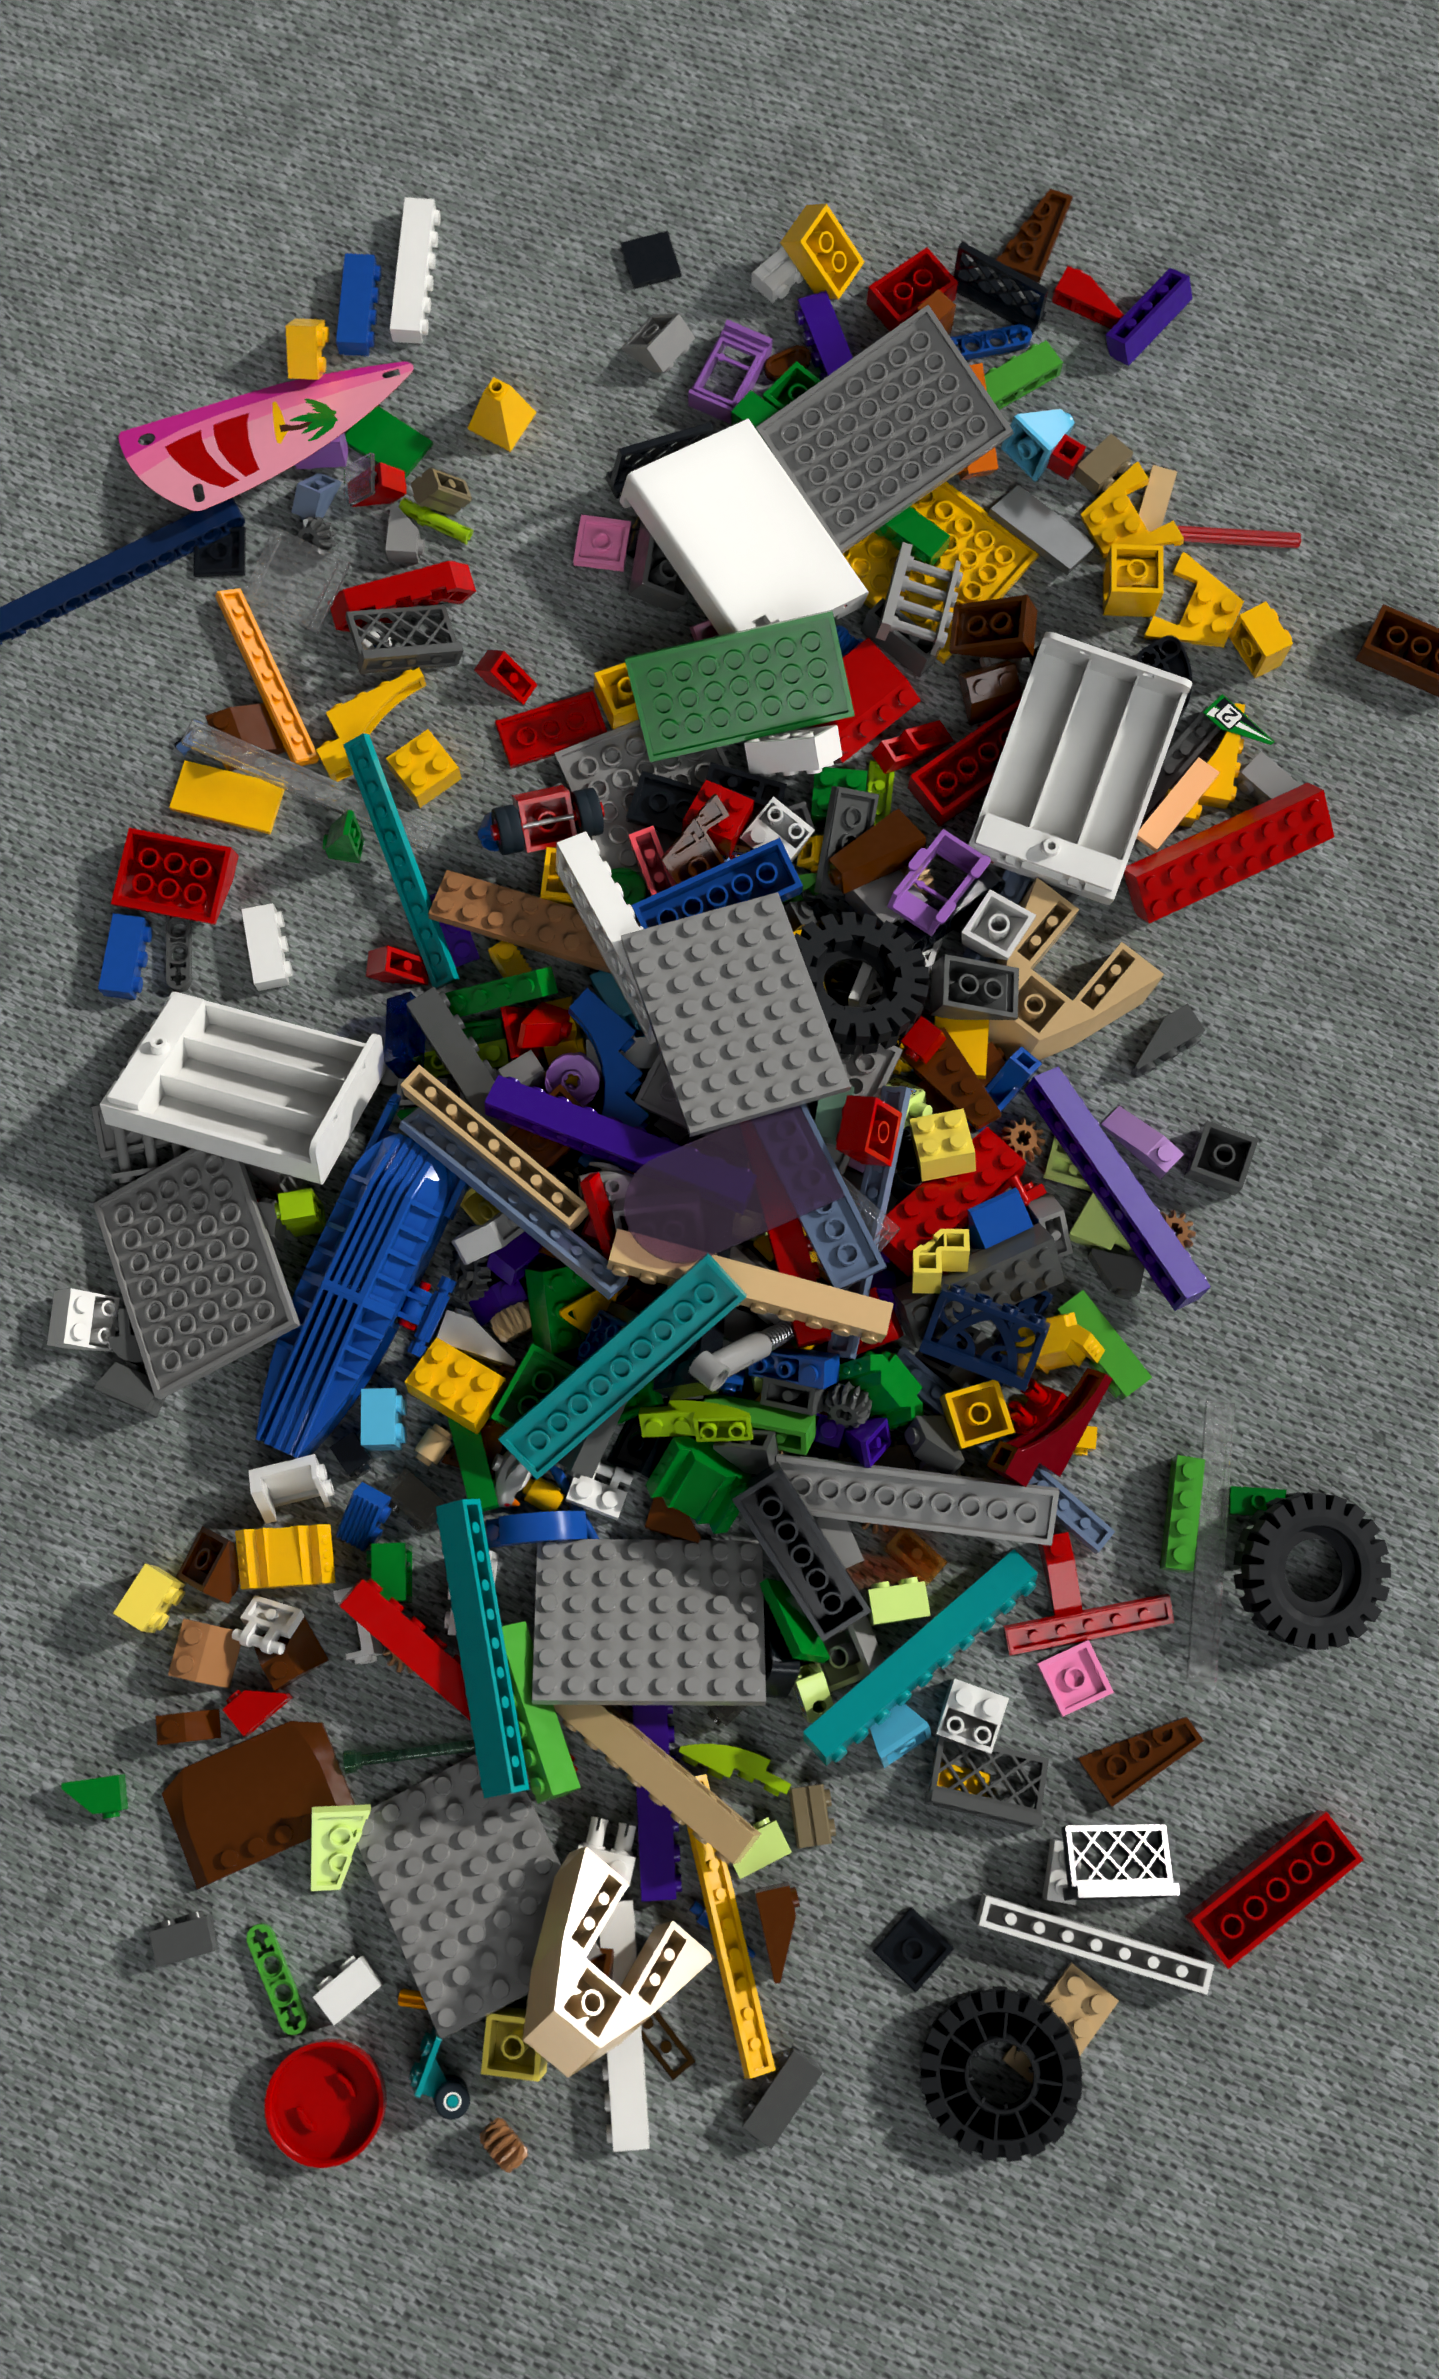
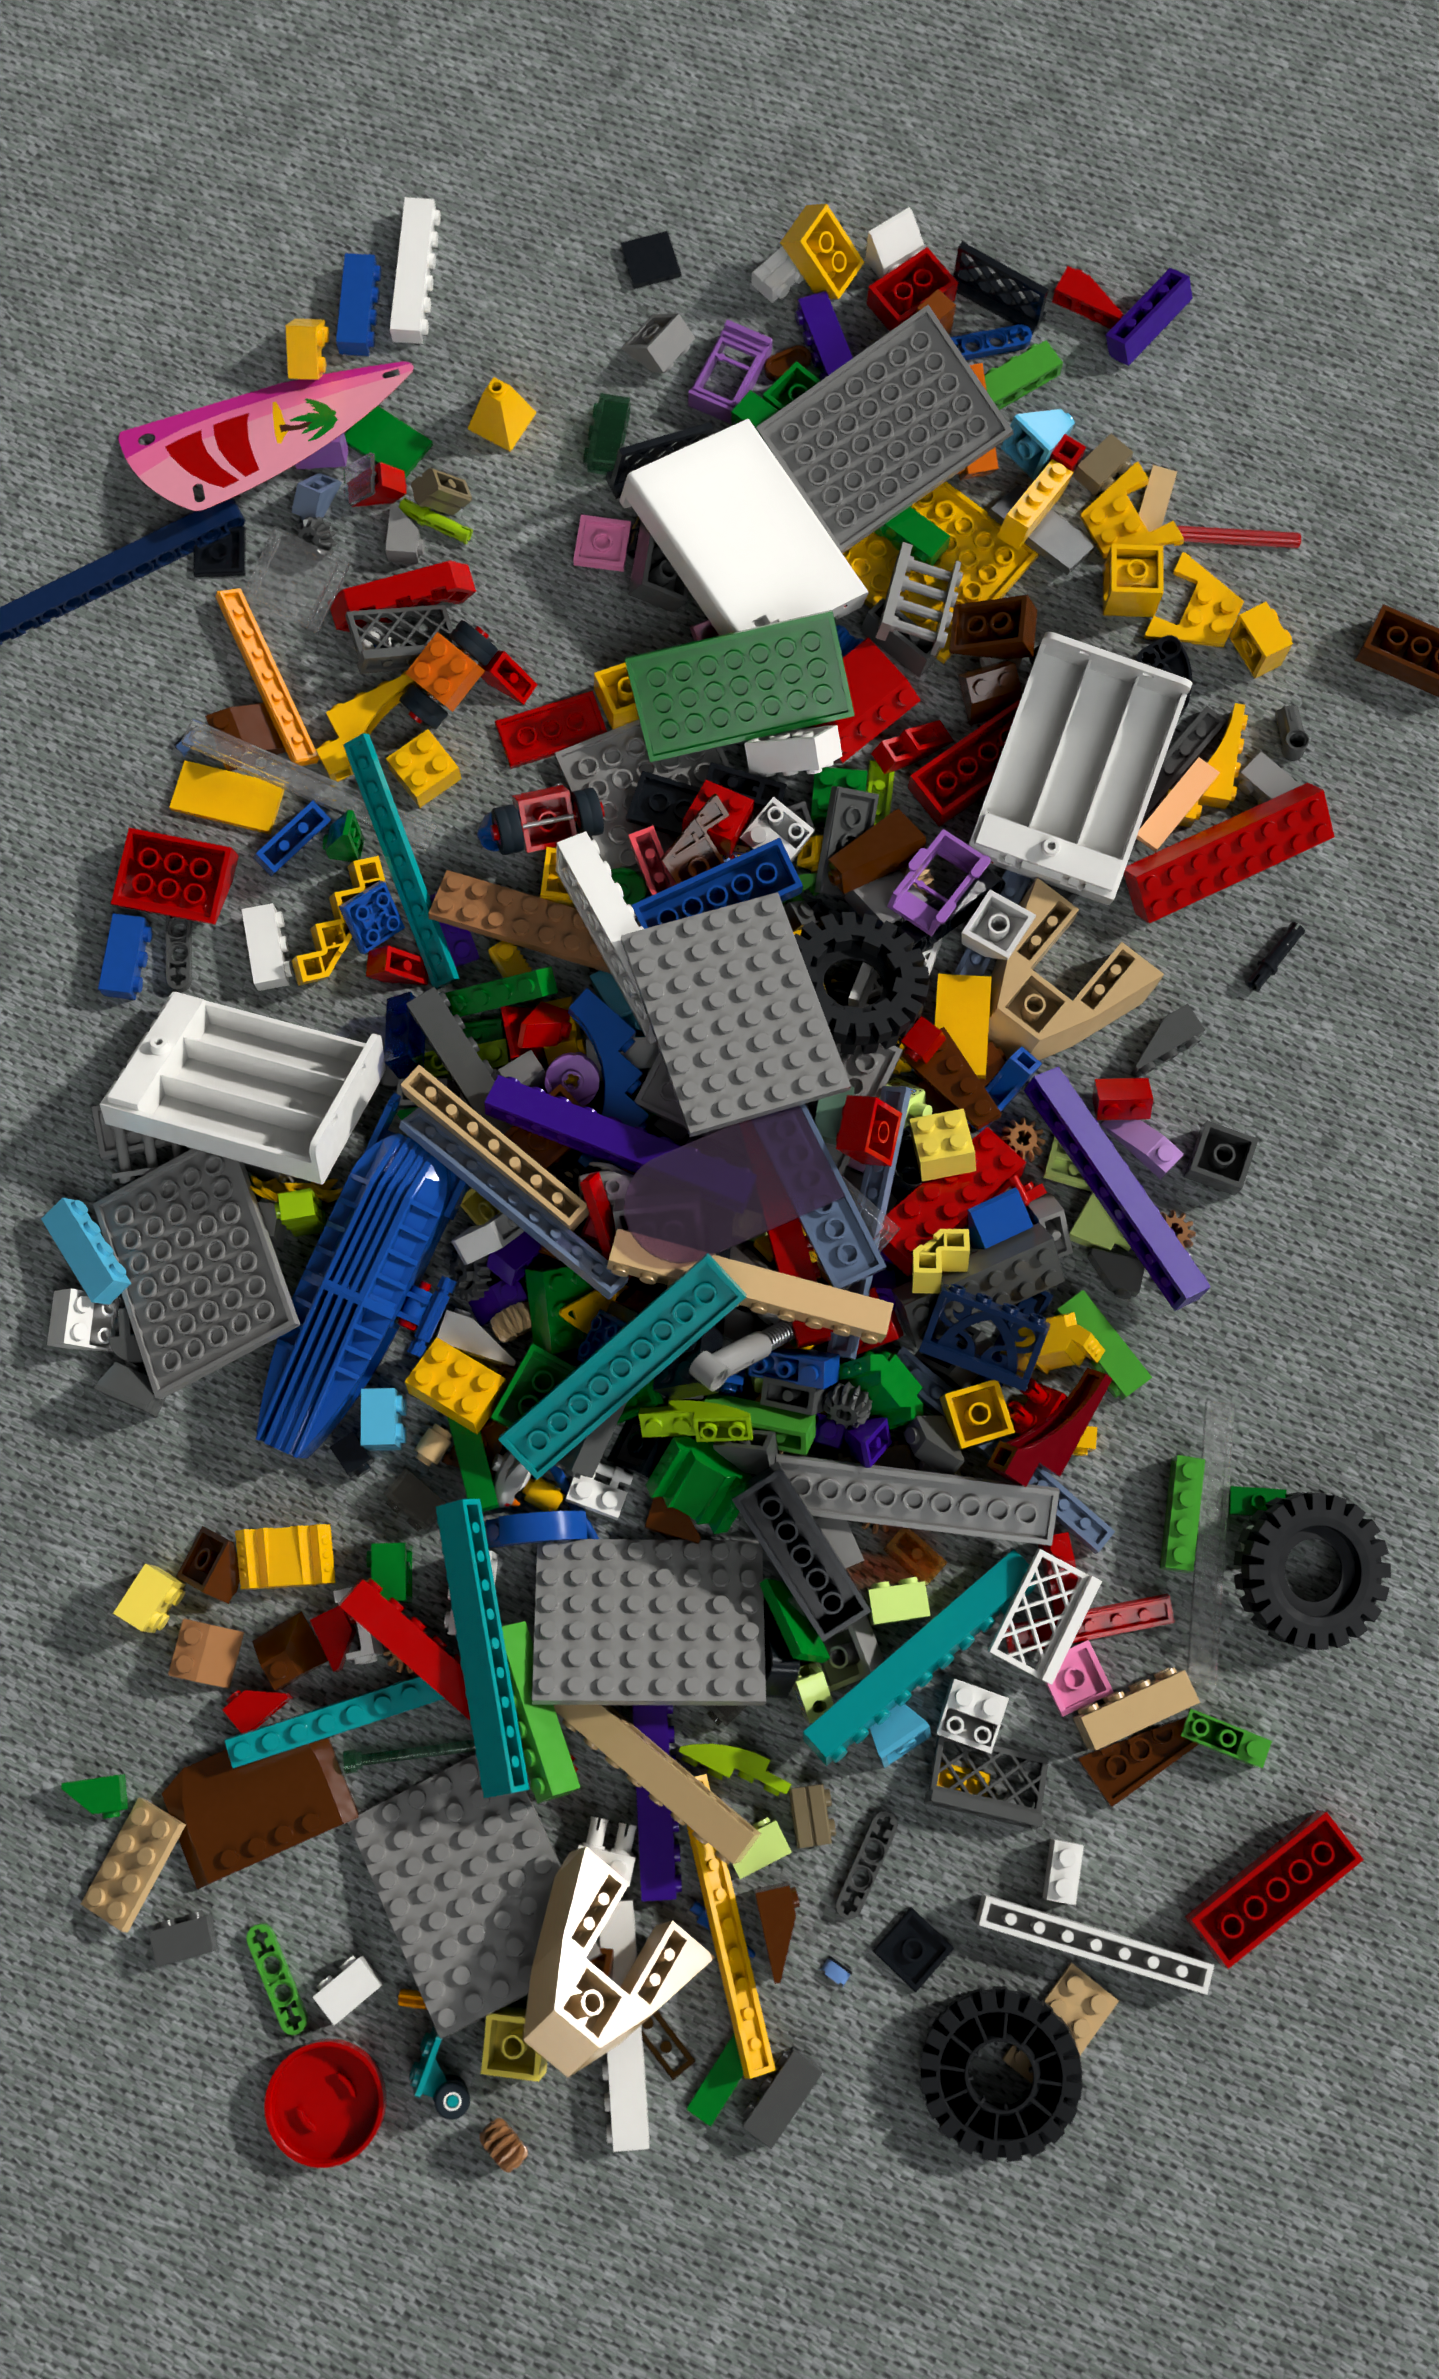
(86, 1251): none -> medium azure brick
(133, 1864): none -> tan plate
(188, 1727): reddish brown slope -> none
(271, 1188): none -> yellow piece
(271, 1617): white plate -> none
(289, 1483): white panel -> none
(291, 838): none -> blue brick
(329, 1720): none -> teal plate
(333, 936): none -> yellow brick
(333, 1841): yellowish green wing -> none
(335, 1633): none -> red slope
(364, 1516): blue brick -> none
(372, 917): none -> blue tile
(446, 673): none -> brick
(607, 433): none -> clear green brick
(717, 2084): none -> green tile
(836, 1971): none -> medium blue piece
(861, 1862): none -> dark grey beam
(893, 243): none -> white slope
(973, 990): dark grey slope -> none
(1034, 504): none -> yellow brick
(1037, 237): reddish brown wing -> none
(1066, 1628): none -> white fence
(1117, 1888): fence -> none
(1122, 1099): none -> red brick
(1136, 1709): none -> tan brick
(1226, 1739): none -> bright green slope
(1232, 719): sticker -> none
(1269, 964): none -> black pin
(1291, 731): none -> dark grey piece

